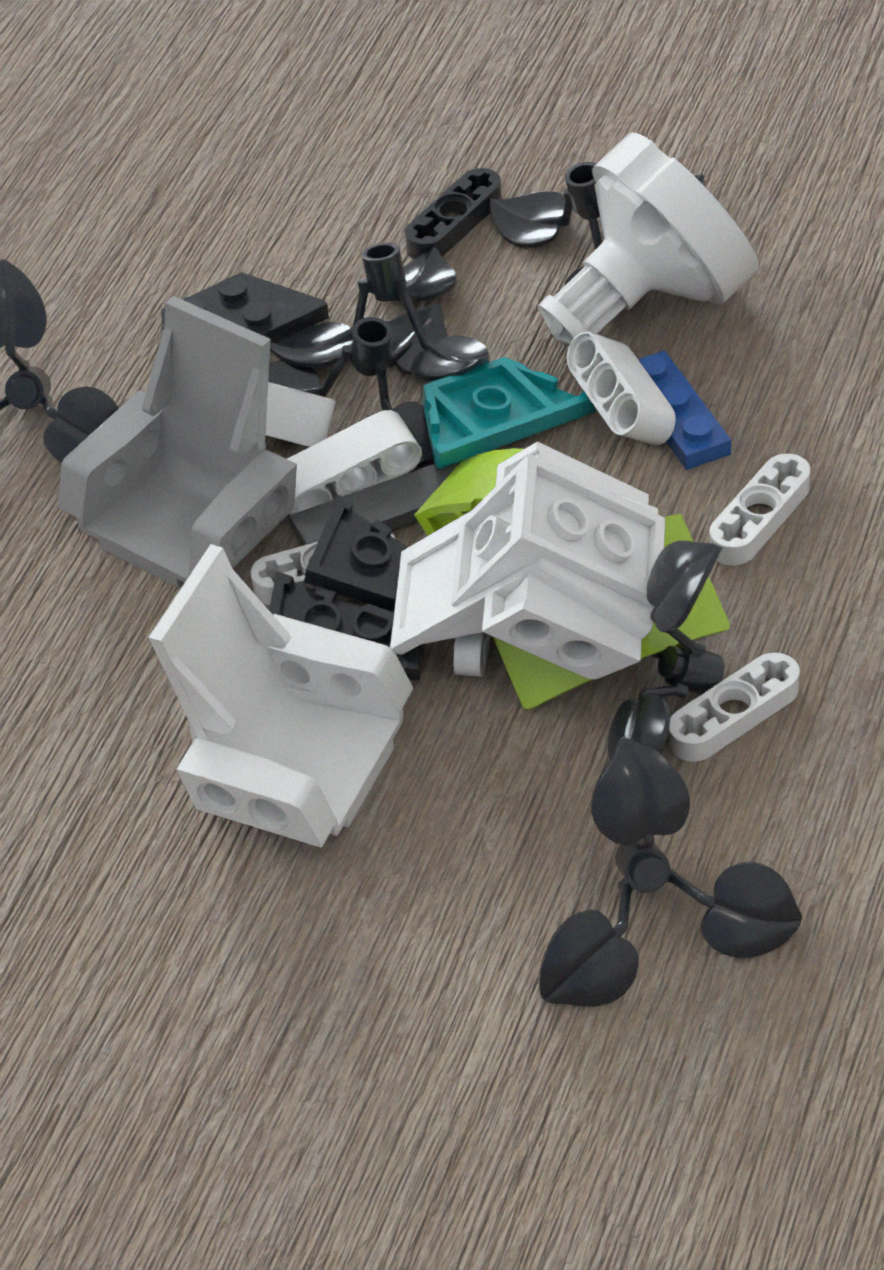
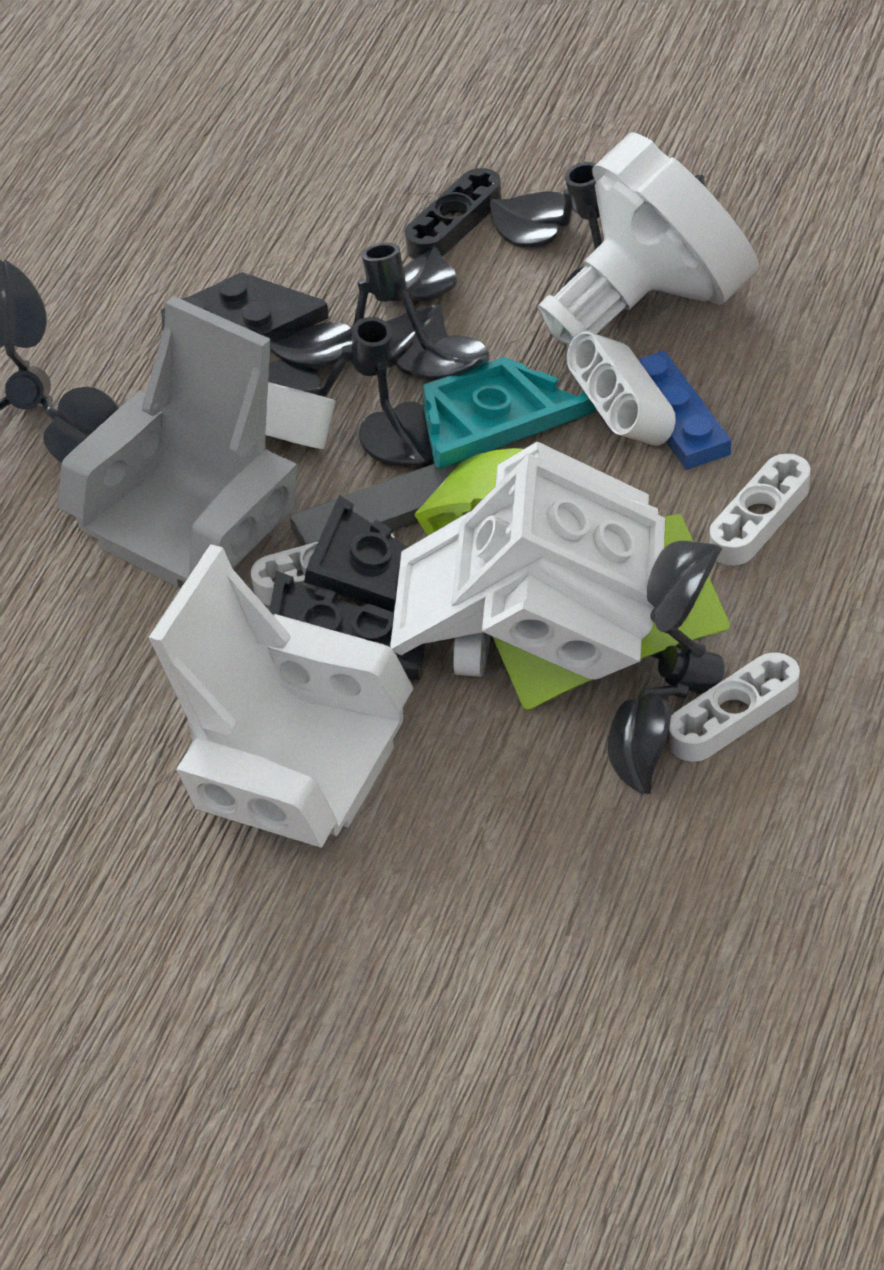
(354, 460): white beam -> none
(630, 804): black plant -> none

